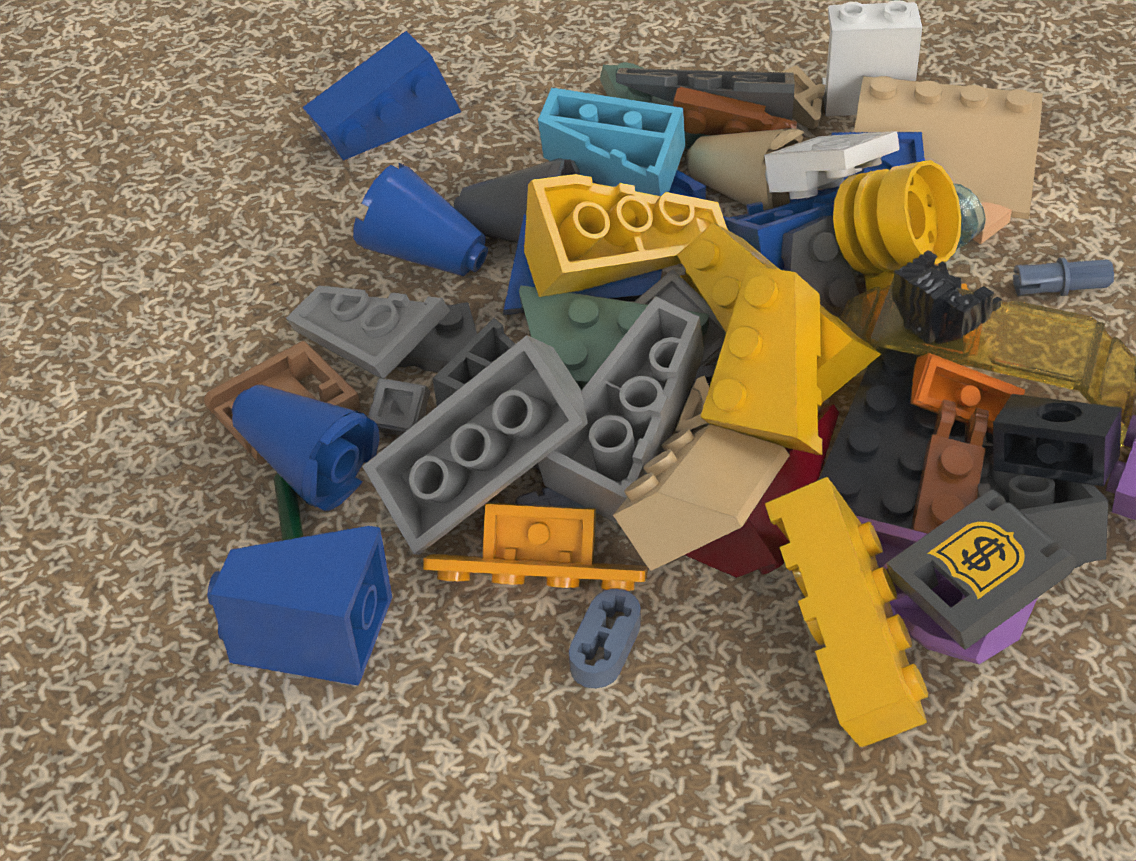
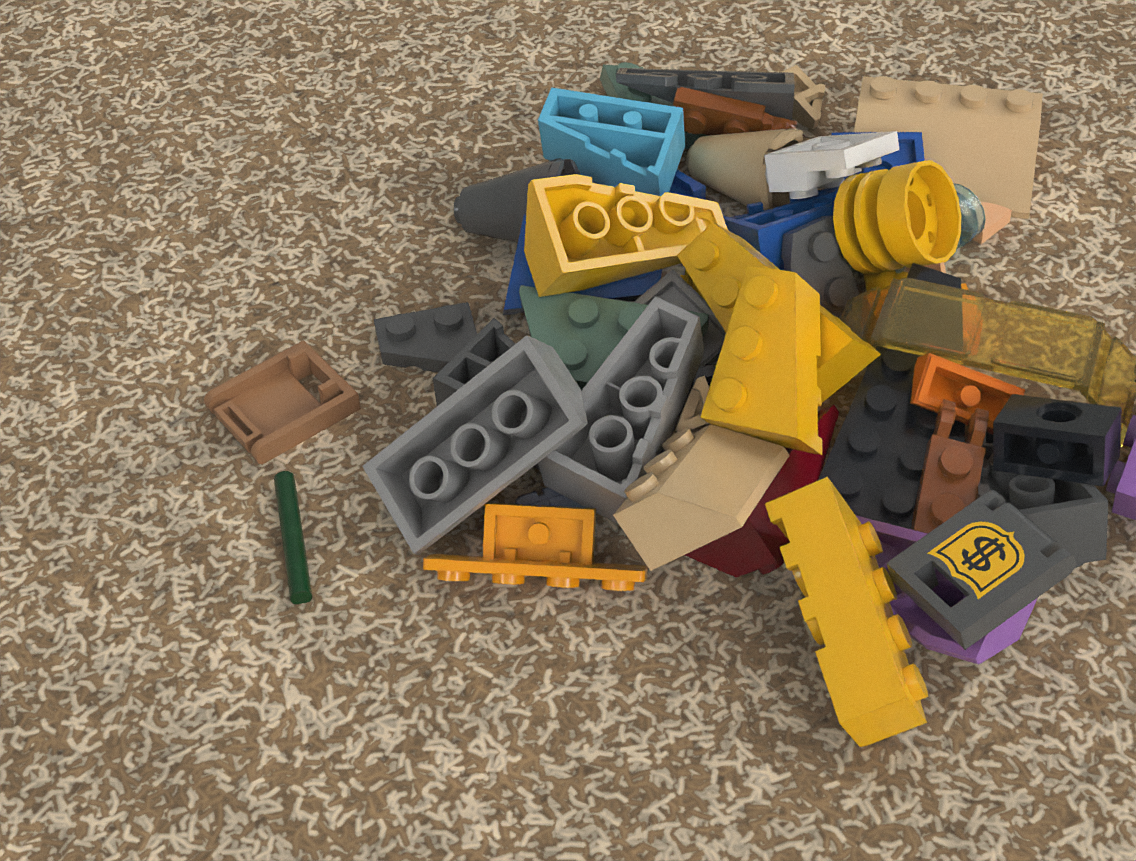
(304, 603): blue slope -> none
(307, 442): blue cone -> none
(364, 328): light grey wing -> none
(382, 99): blue wedge -> none
(398, 405): light grey tile -> none
(418, 224): blue cone -> none
(615, 641): sand blue beam -> none
(869, 43): white panel -> none
(933, 304): black hair -> none
(1062, 276): sand blue axle -> none

